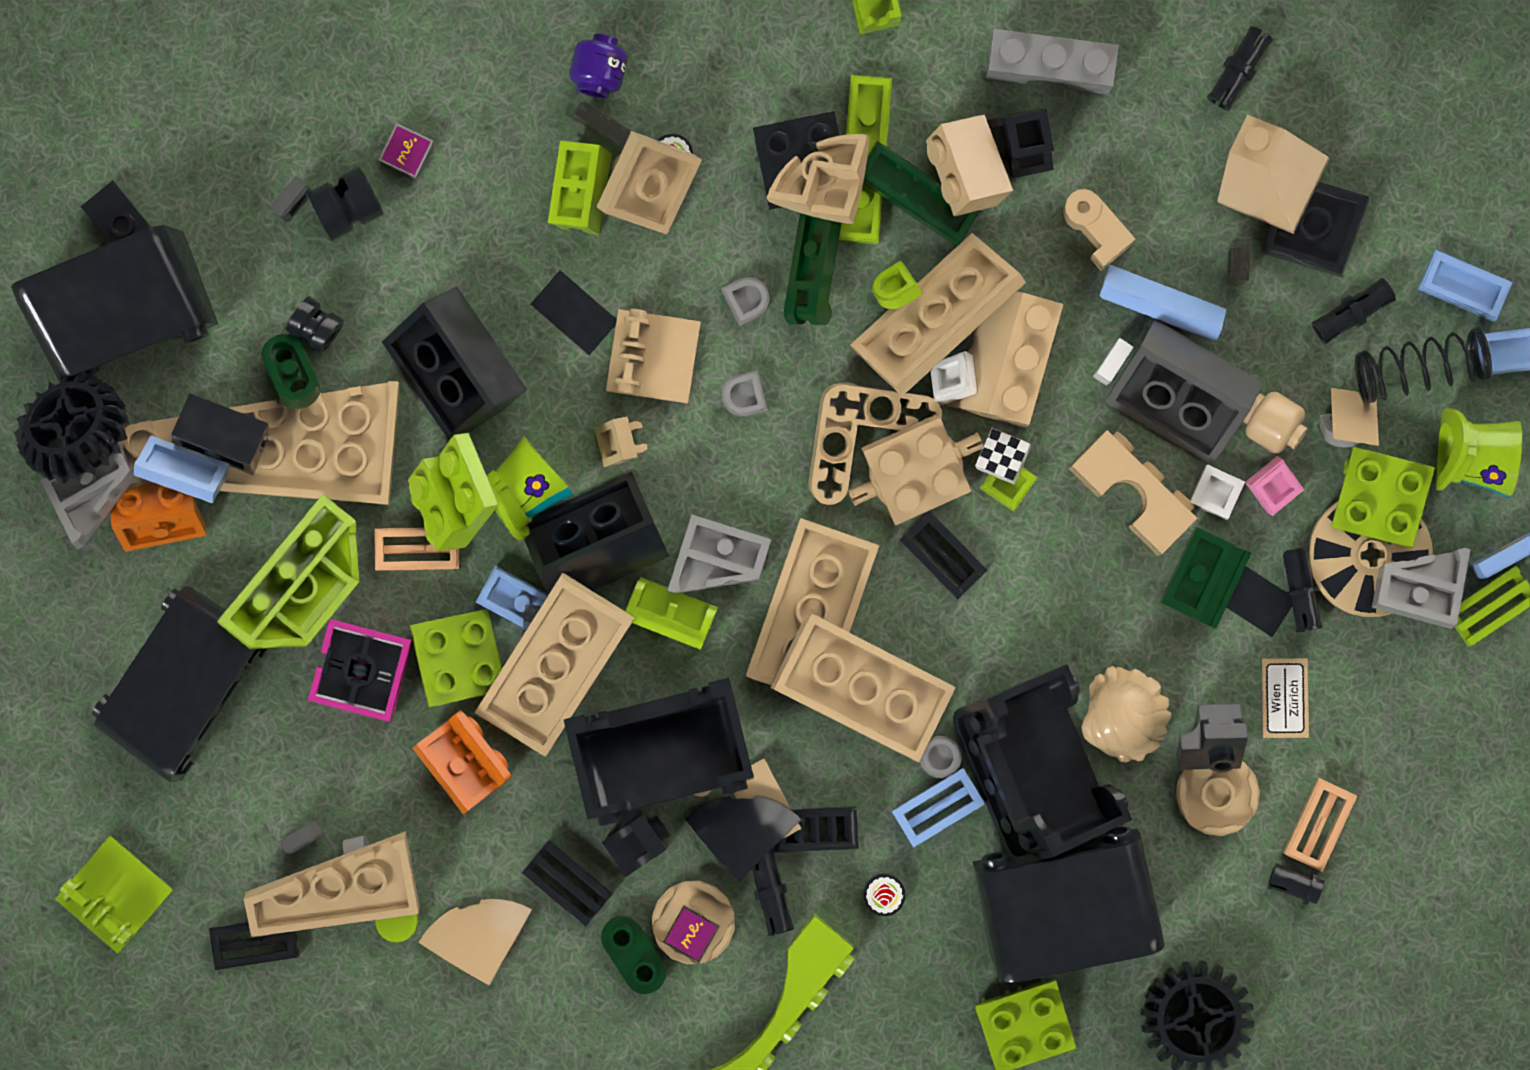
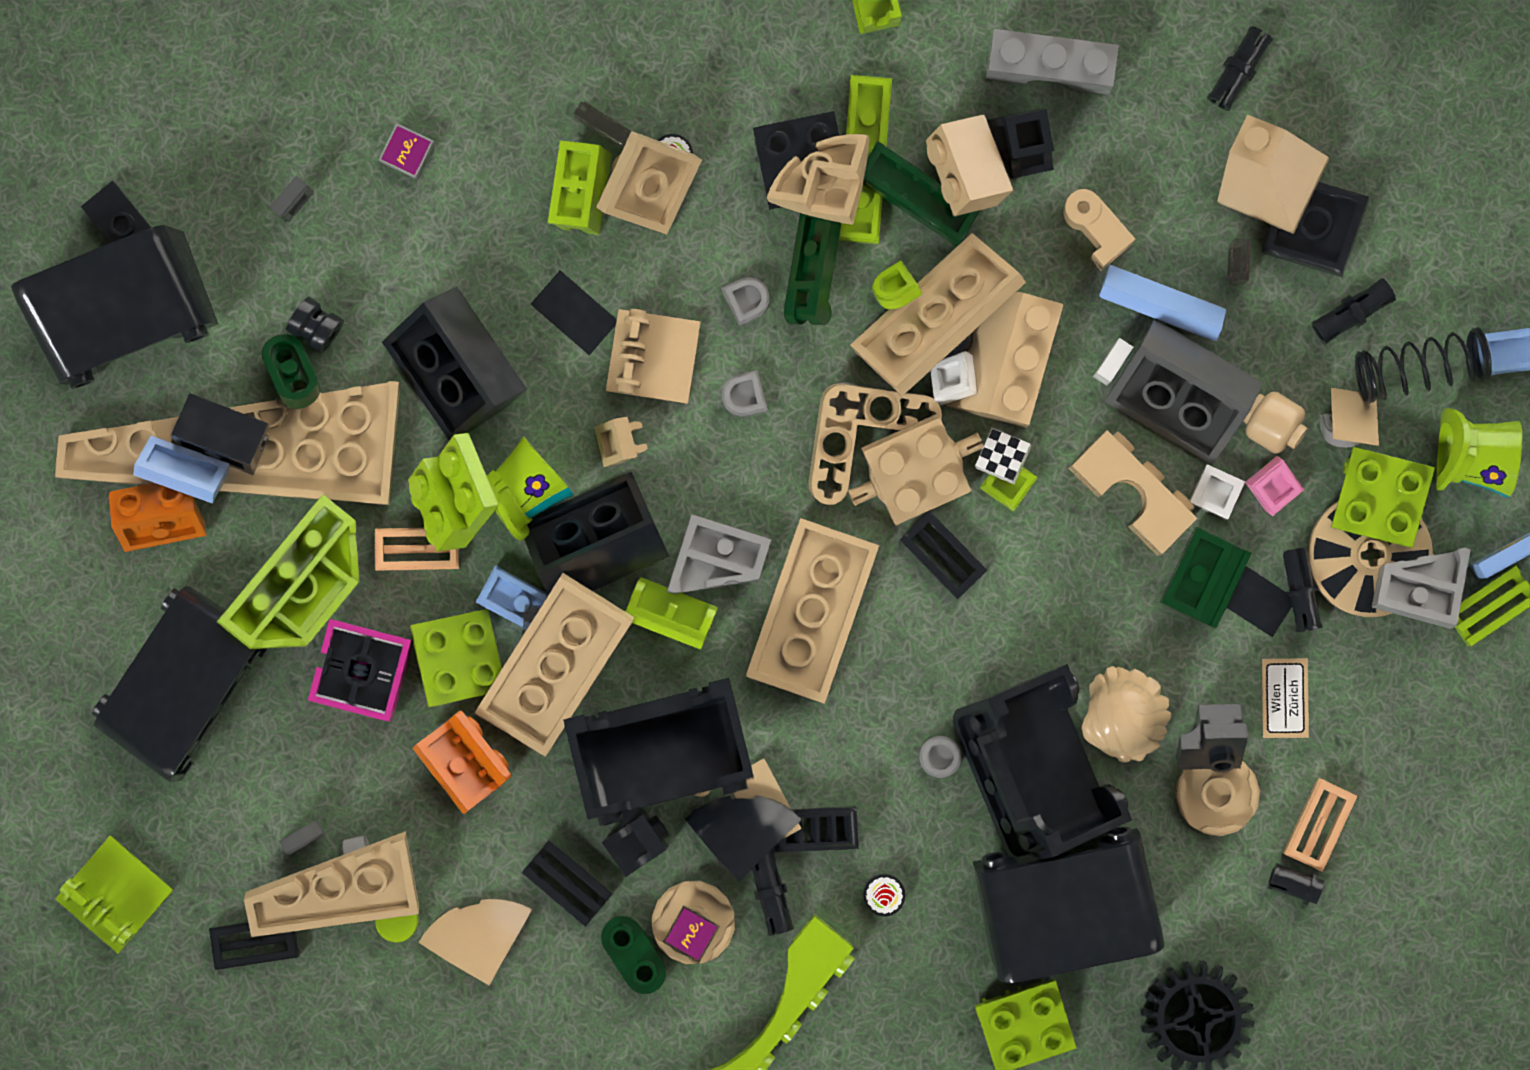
(72, 428): black gear -> none
(87, 503): light grey wing -> none
(345, 203): black wheel -> none
(598, 66): dark purple head -> none
(863, 687): tan plate -> none
(968, 788): light blue tile -> none
(1464, 285): light blue tile -> none

